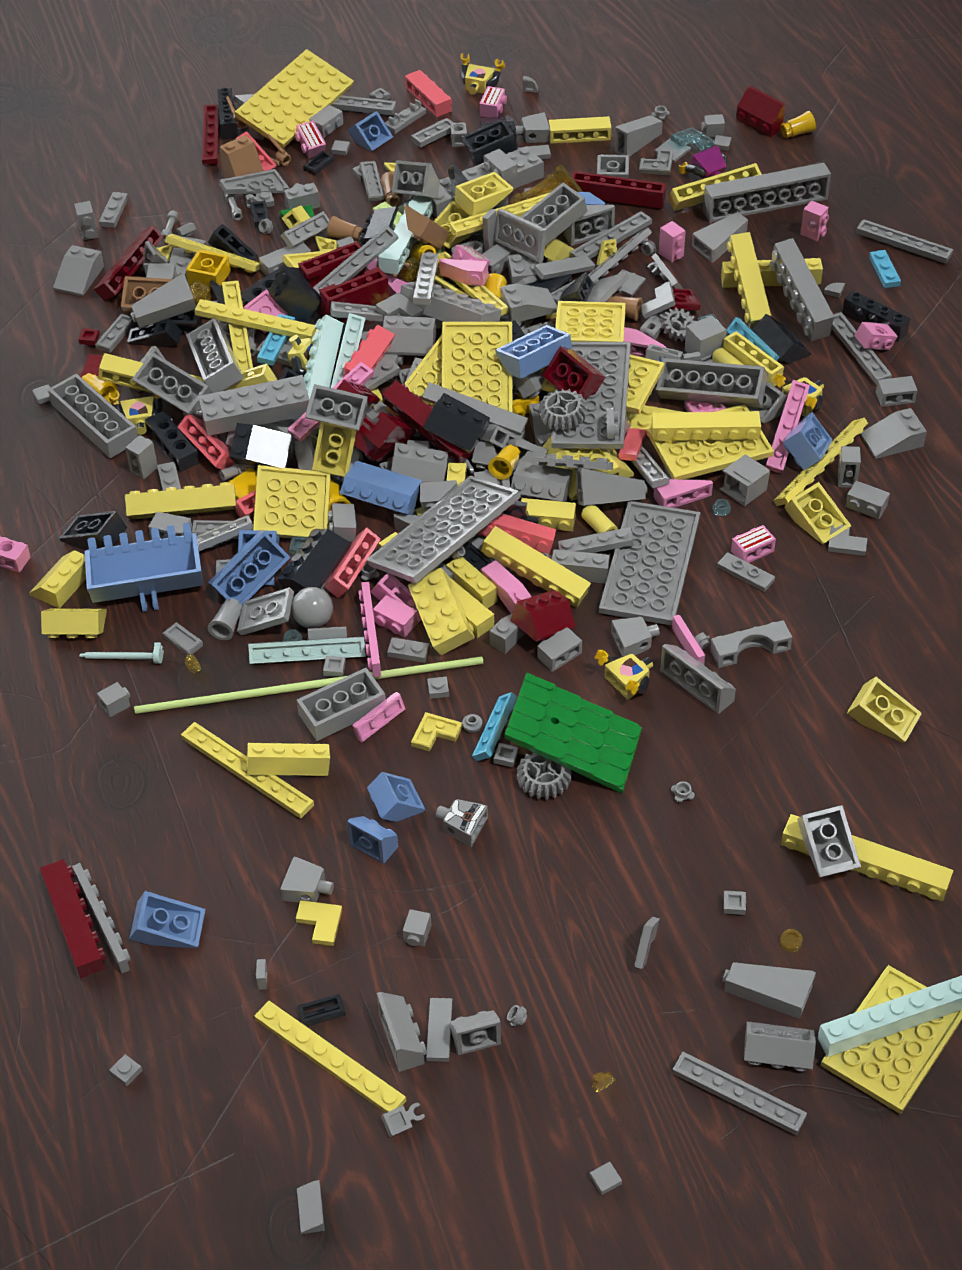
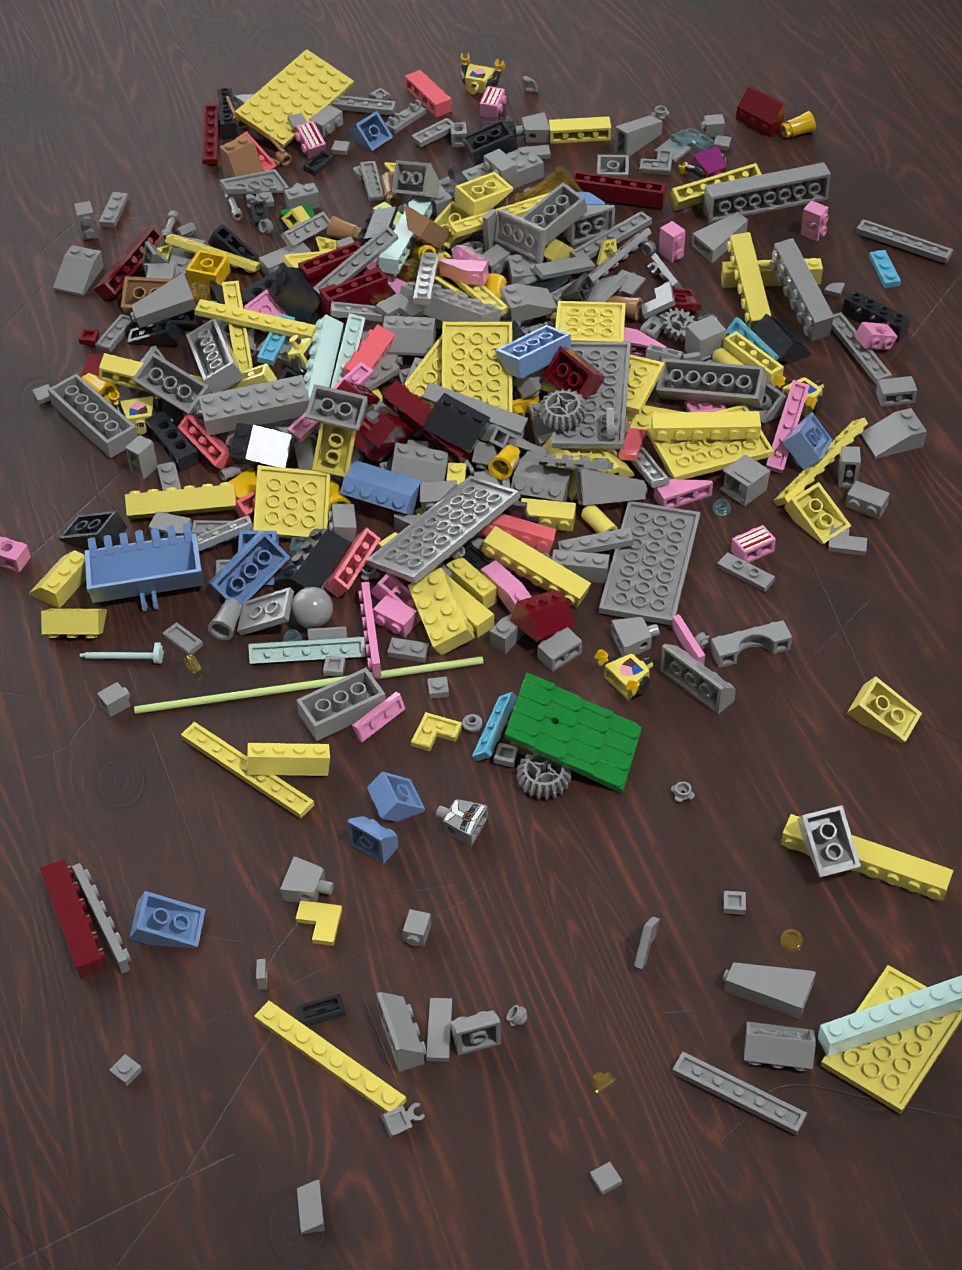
(296, 119): none -> light grey tile

